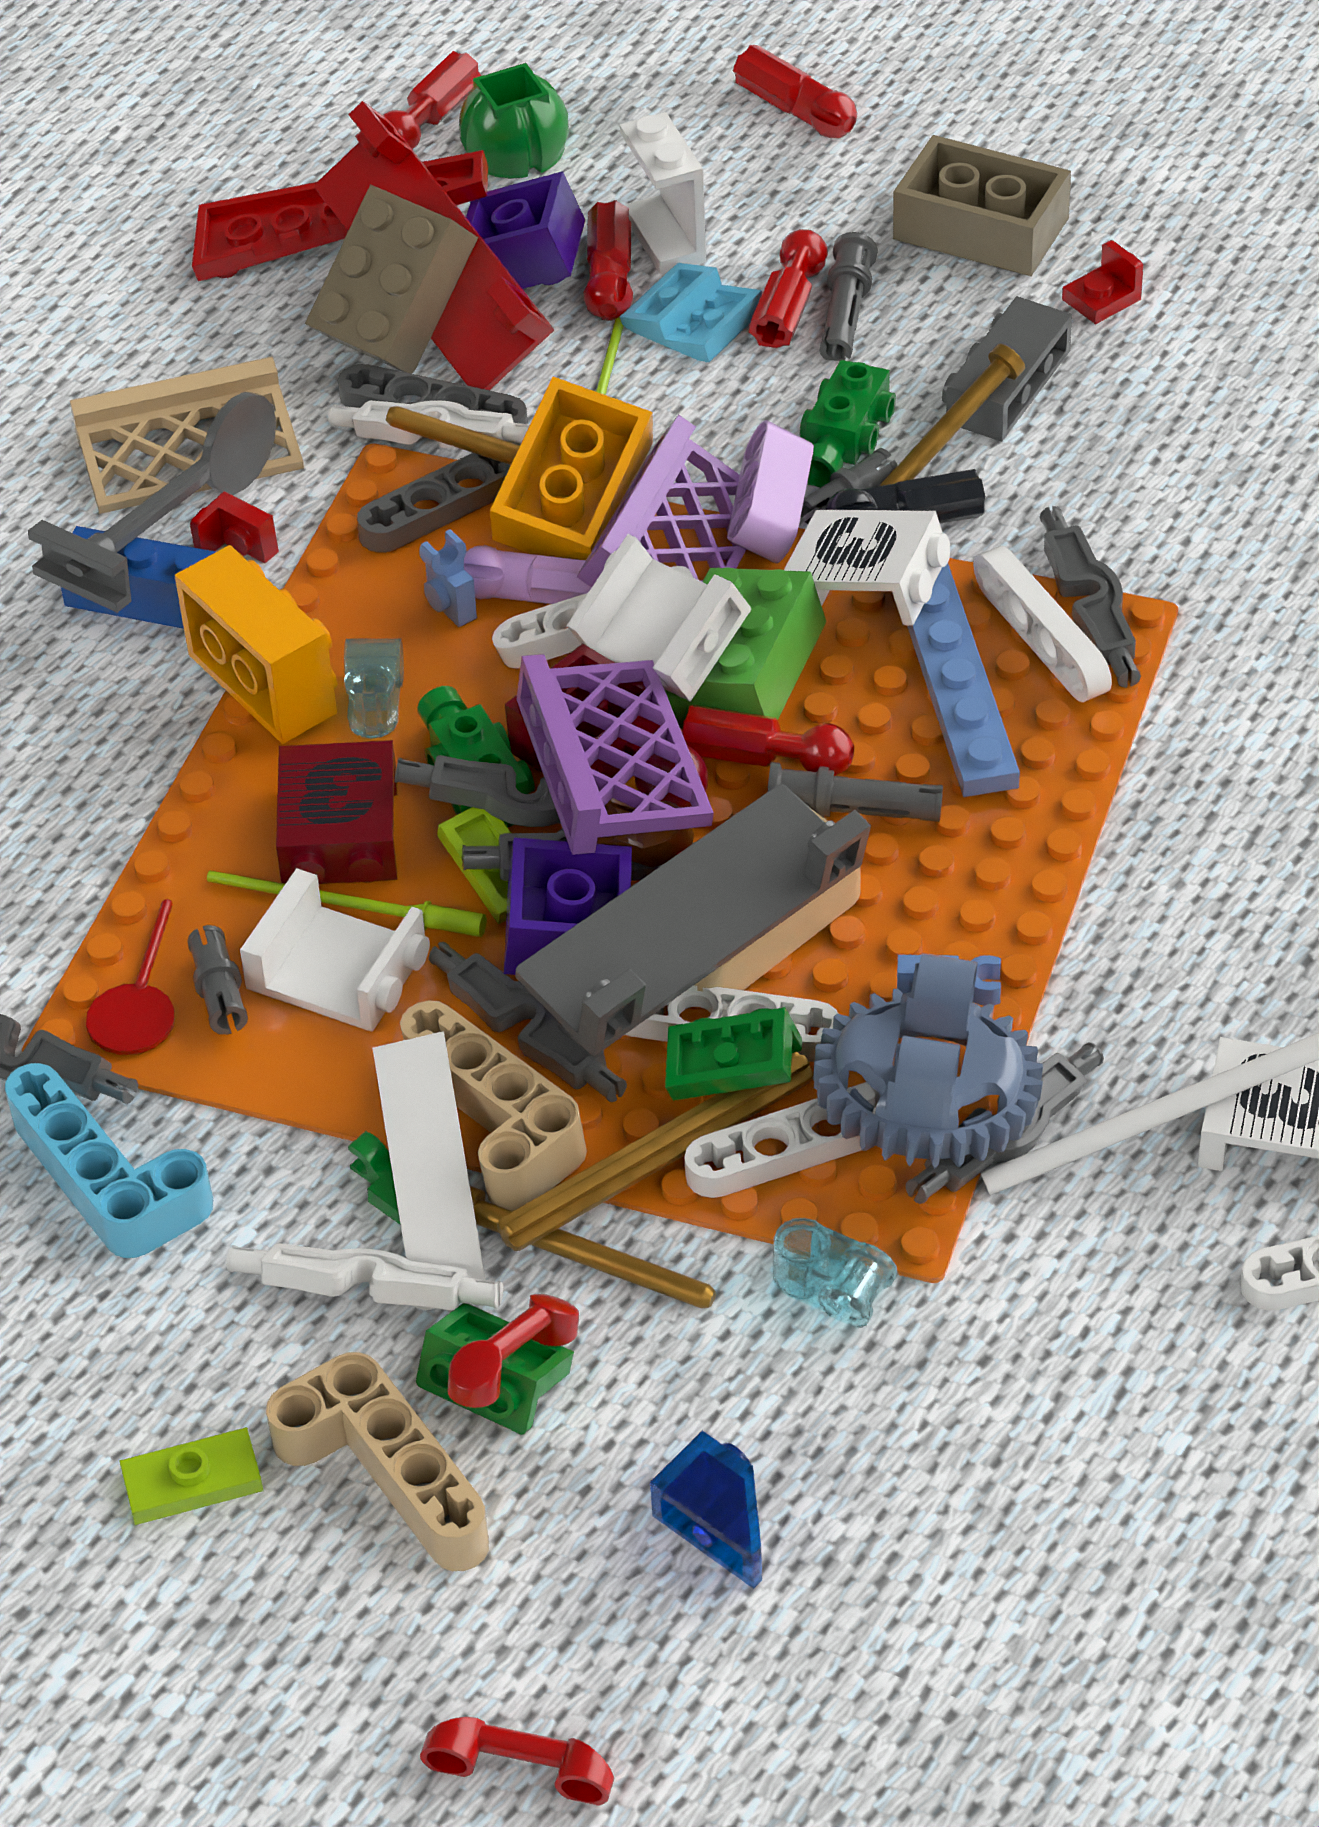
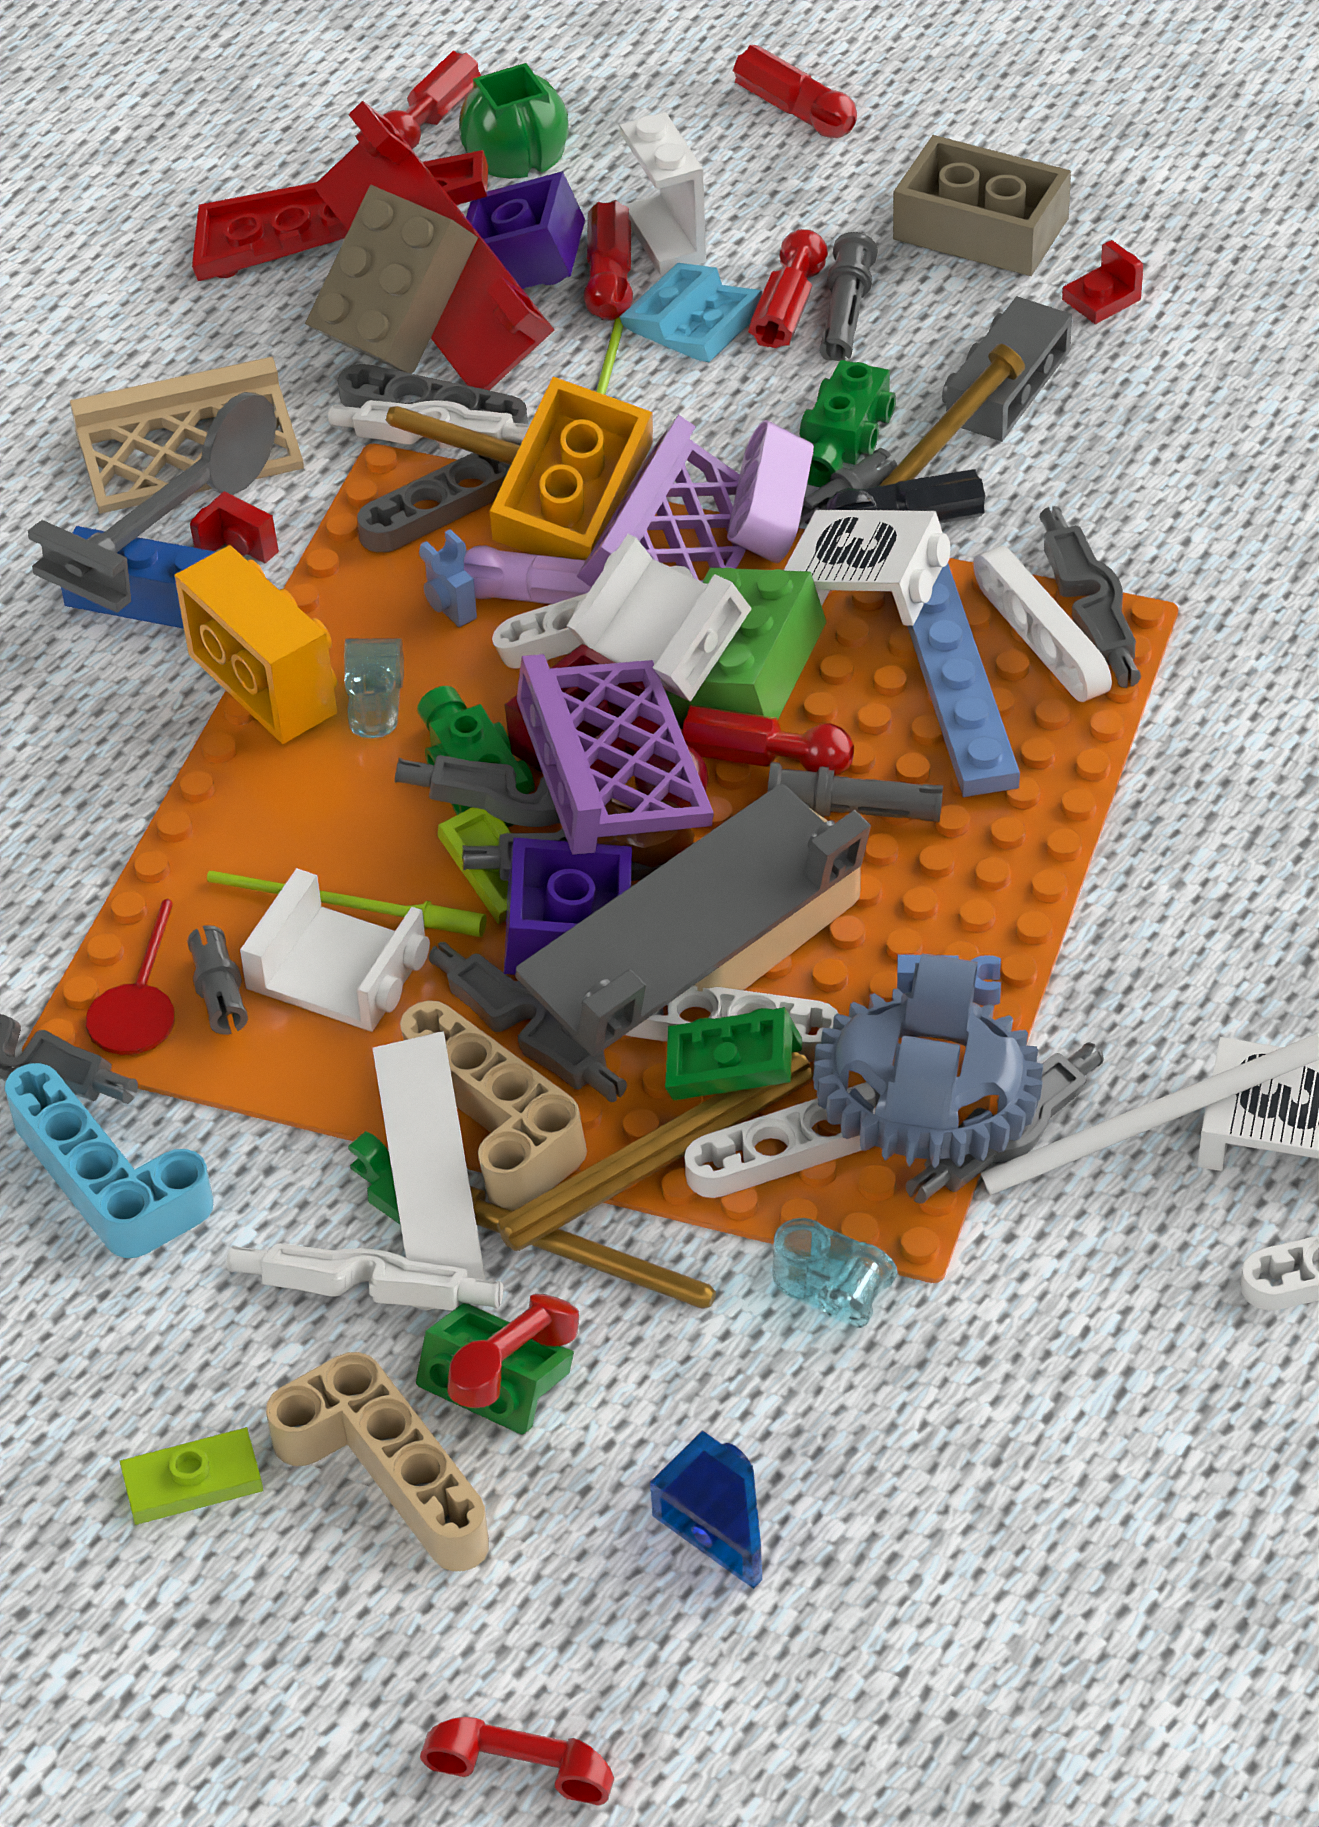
(337, 811): dark red panel -> none

